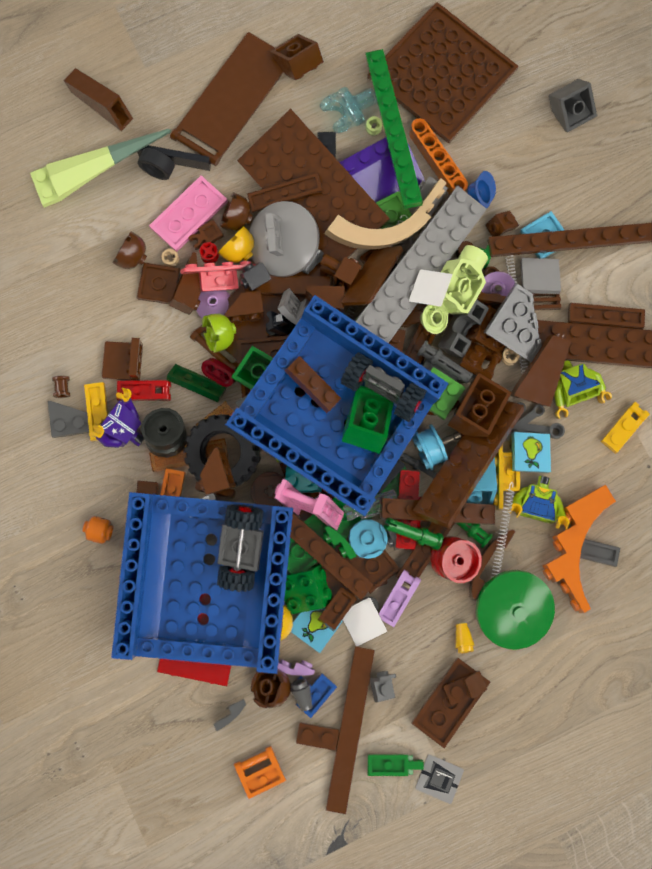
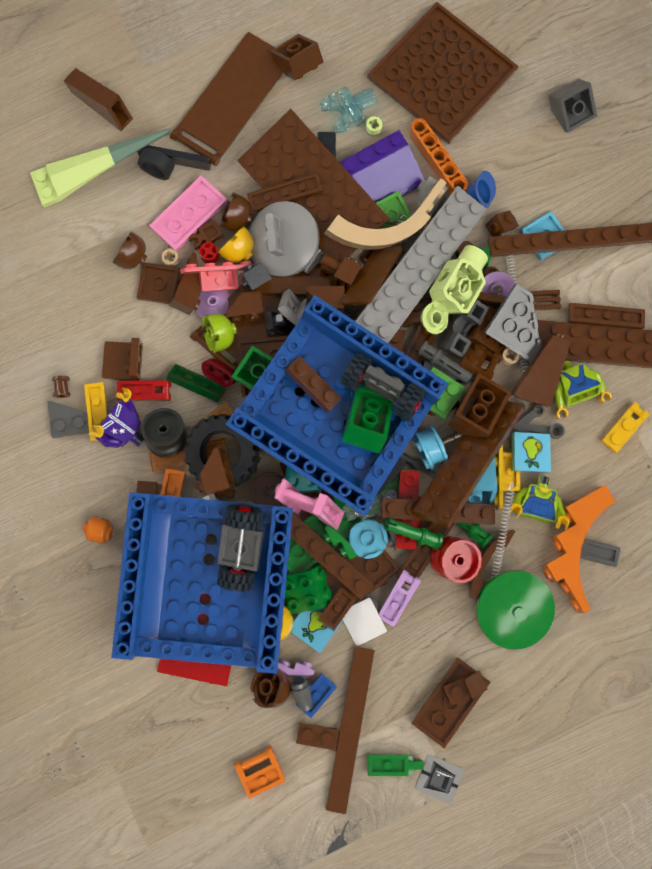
(235, 710): dark grey slope -> none
(382, 686): dark grey bracket -> none
(394, 130): green plate -> none
(430, 287): white sticker -> none
(464, 641): yellow cone -> none
(541, 275): light grey tile -> none

